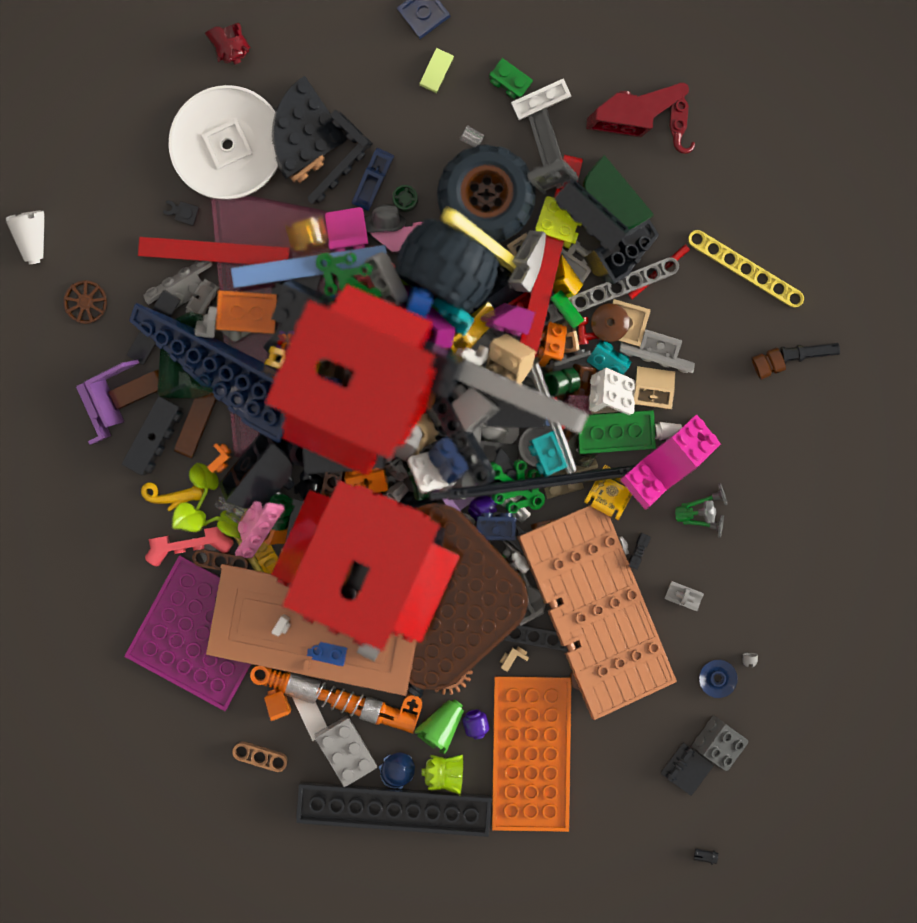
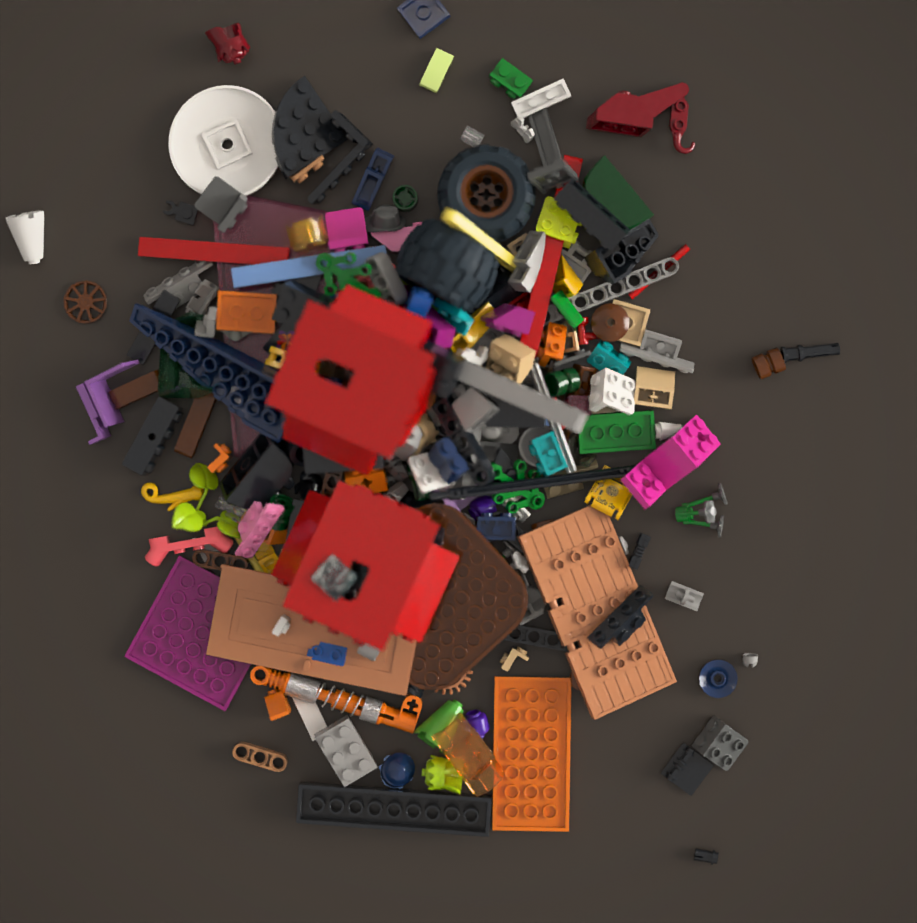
(221, 203): none -> dark grey bracket
(334, 577): none -> piece
(469, 755): none -> clear orange piece
(526, 133): none -> white piece
(622, 620): none -> black bracket
(736, 268): light yellow beam -> none

